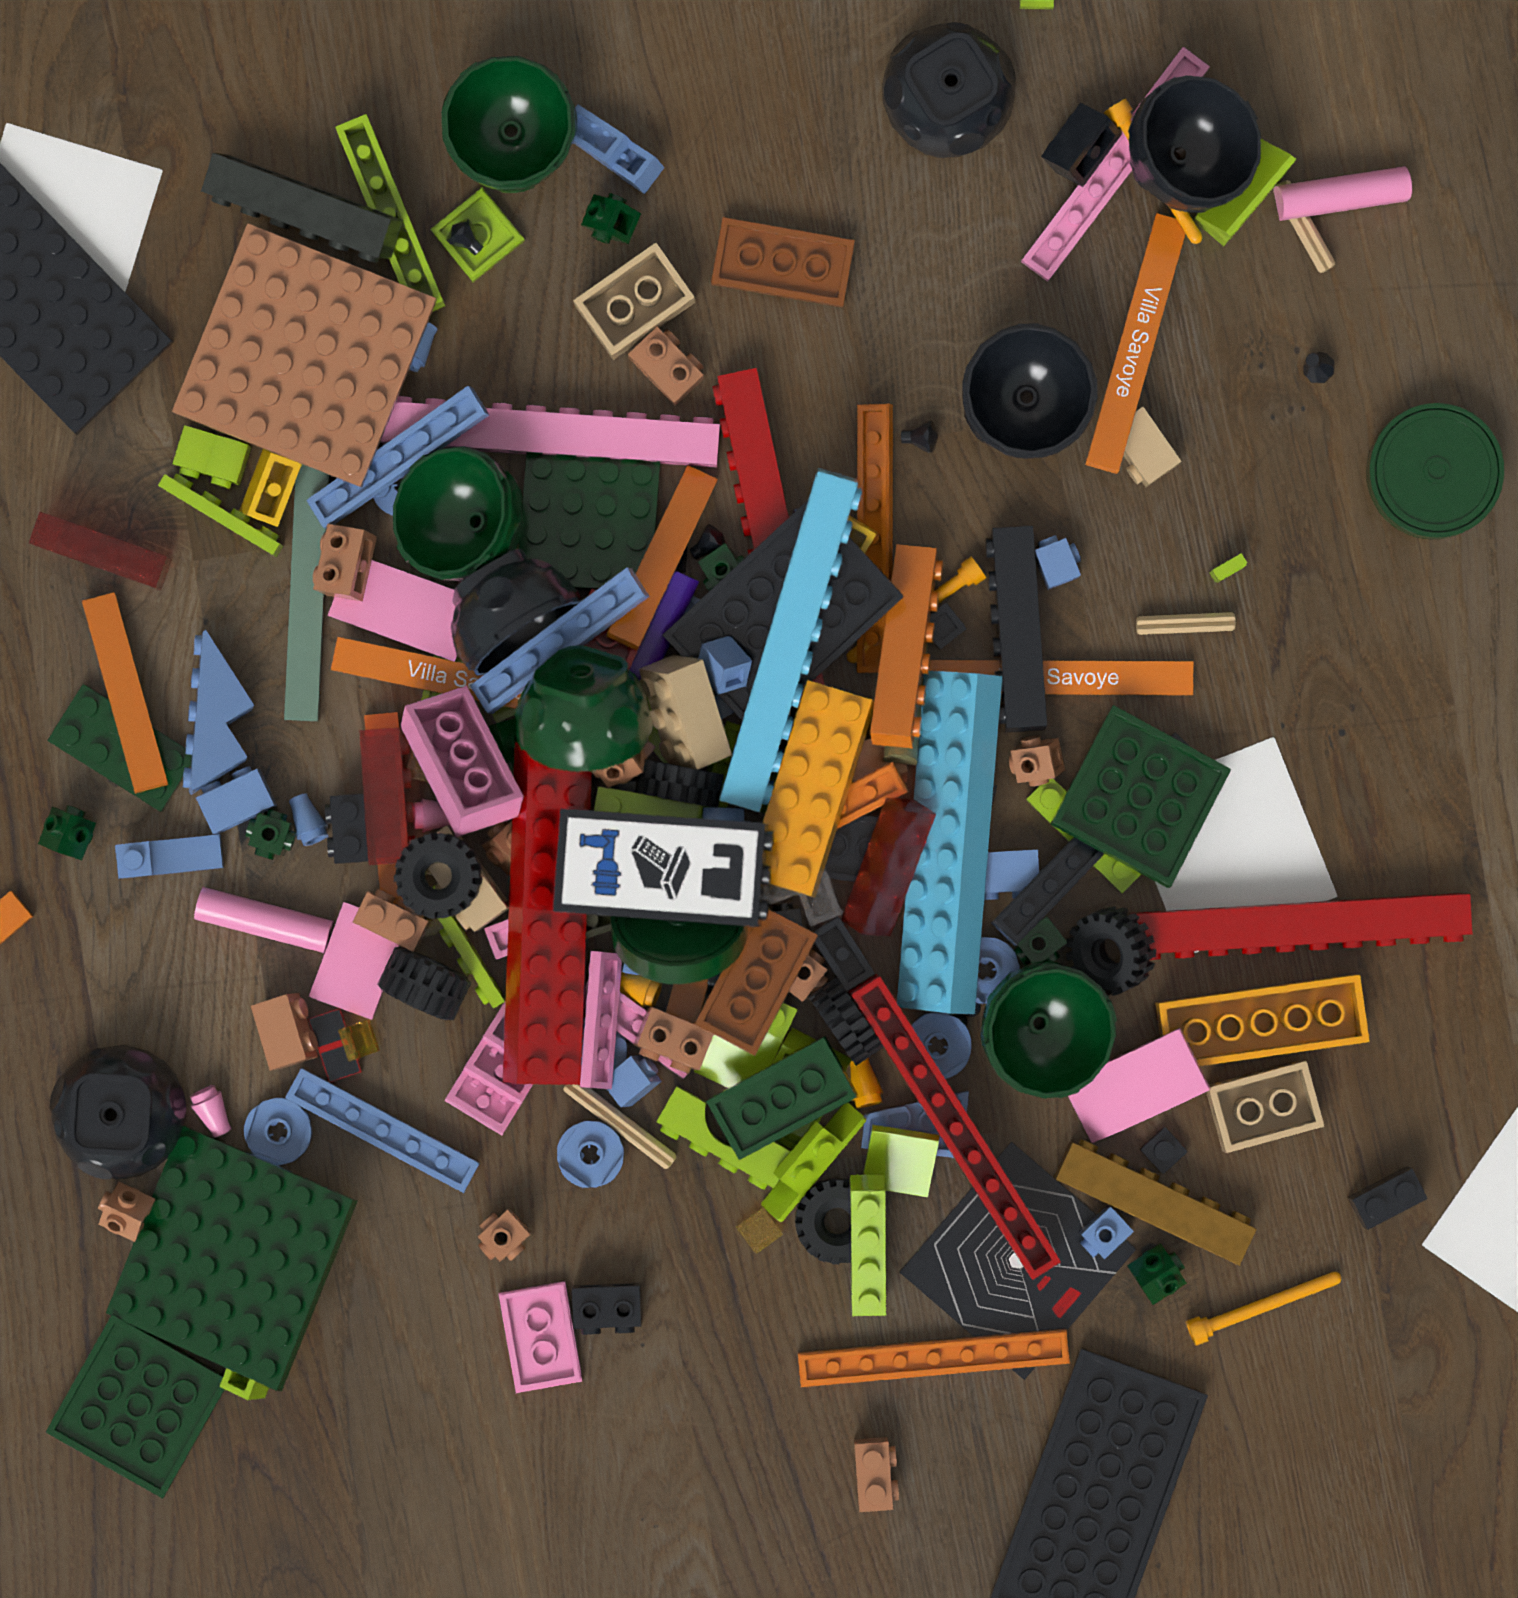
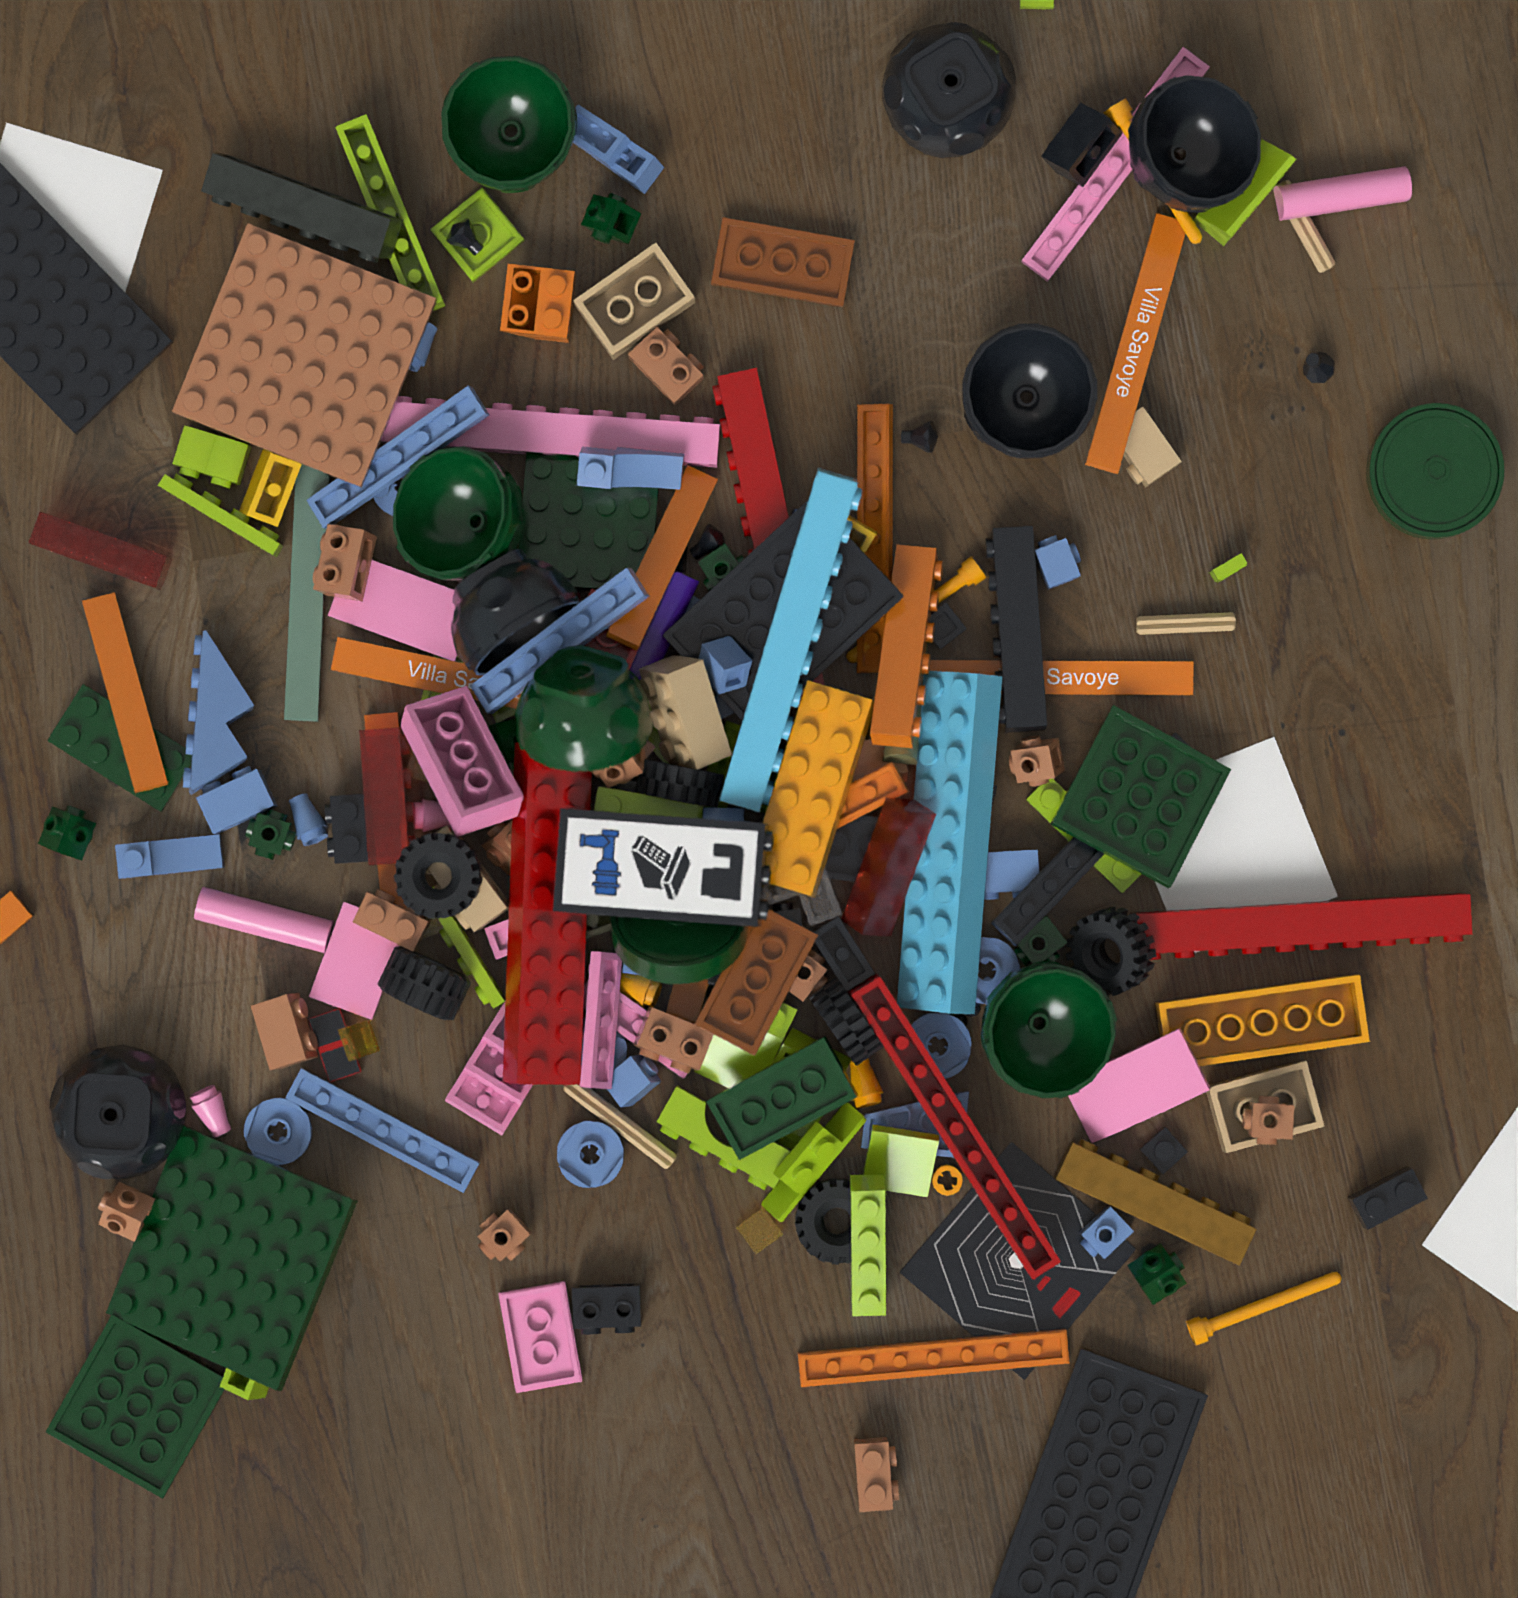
(538, 302): none -> orange slope
(629, 468): none -> medium blue slope
(954, 1173): none -> light orange bush
(1280, 1126): none -> nougat brick

